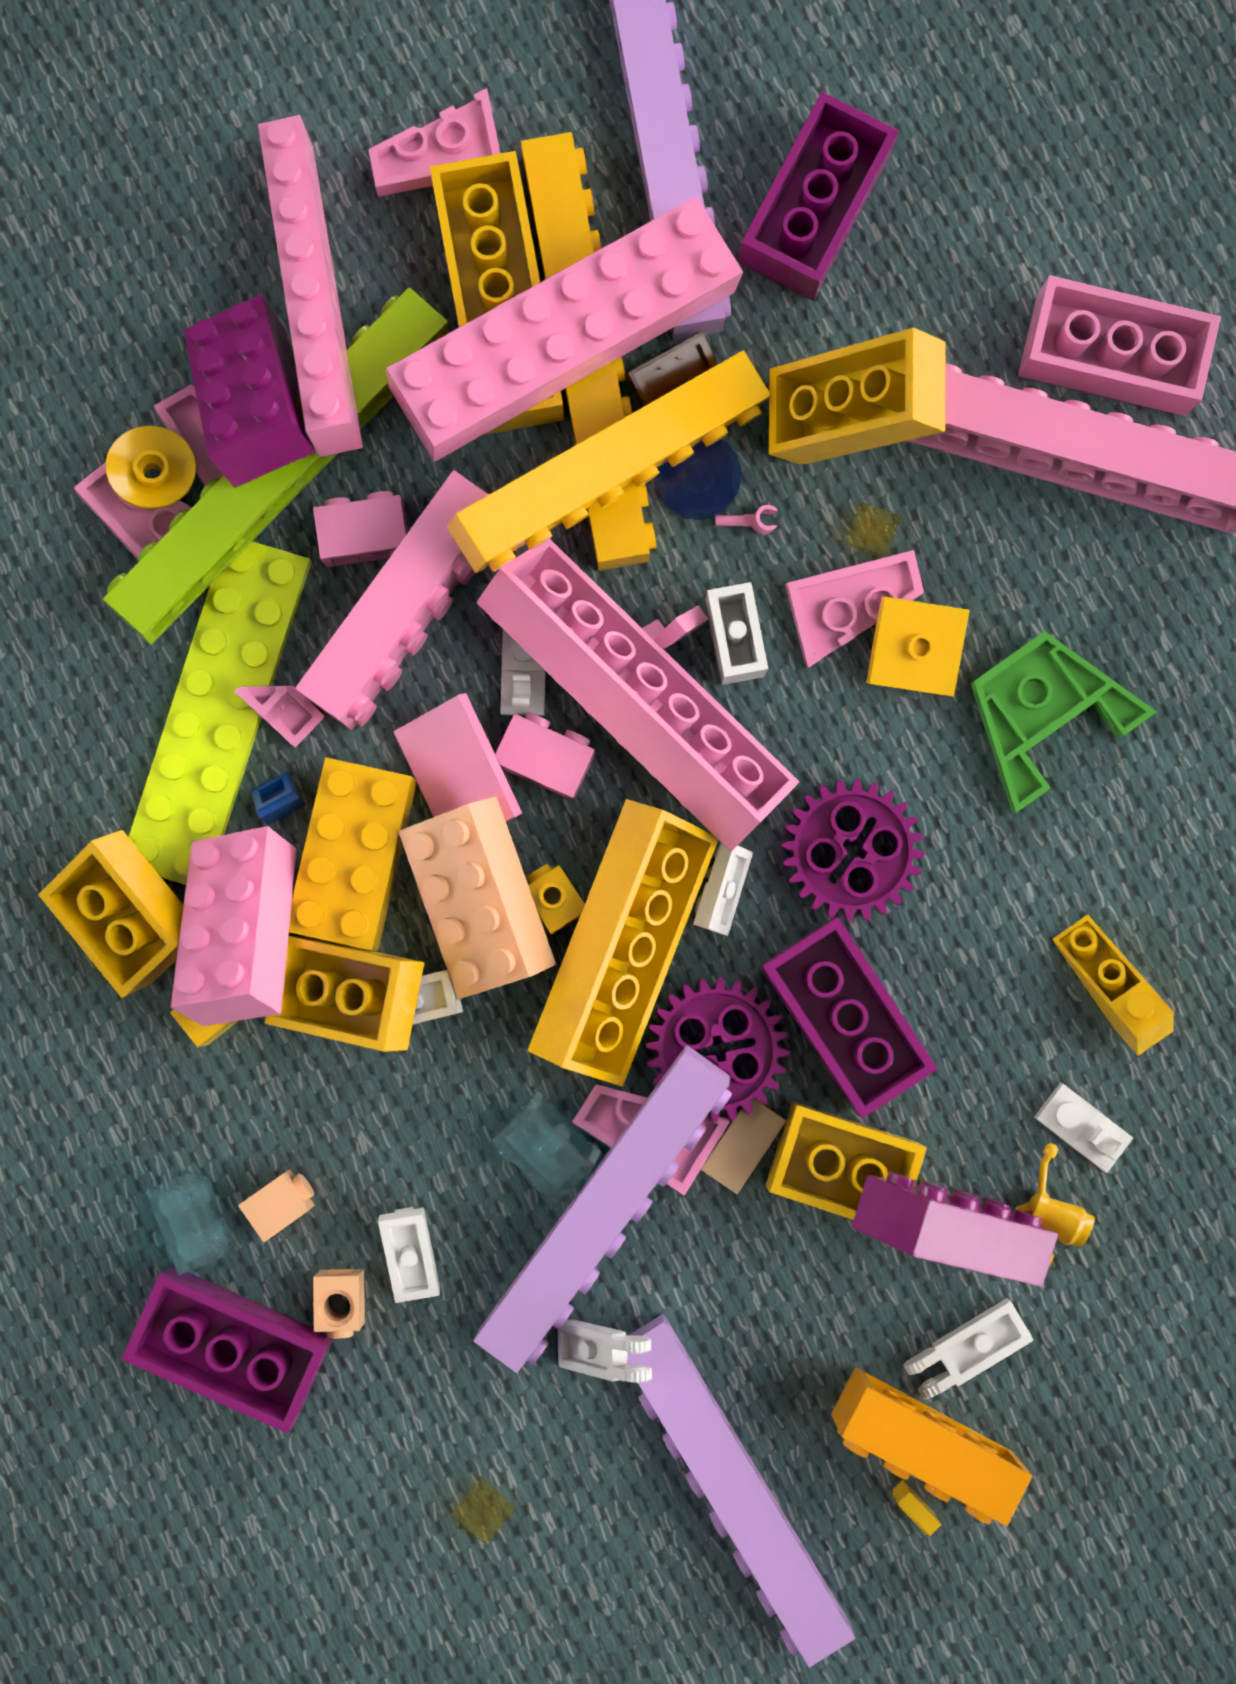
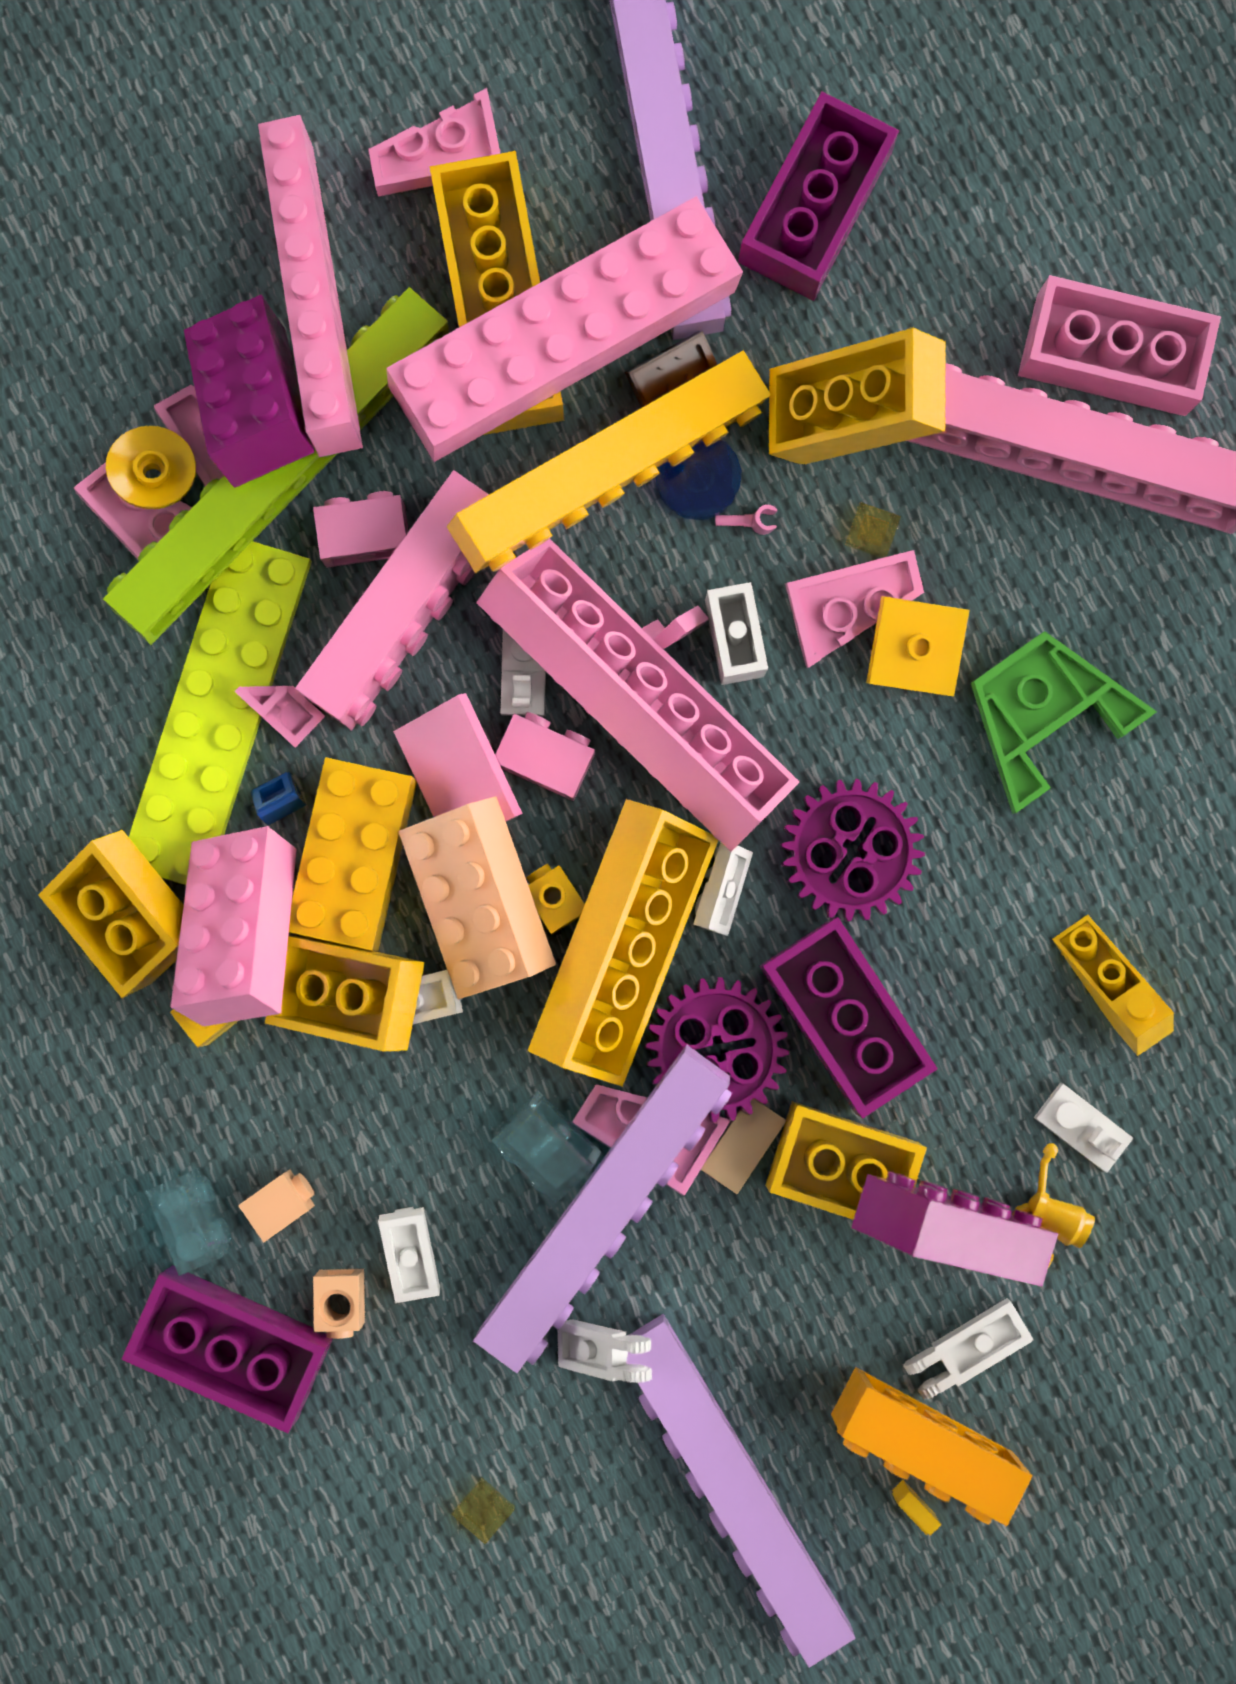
(595, 401): yellow brick -> none

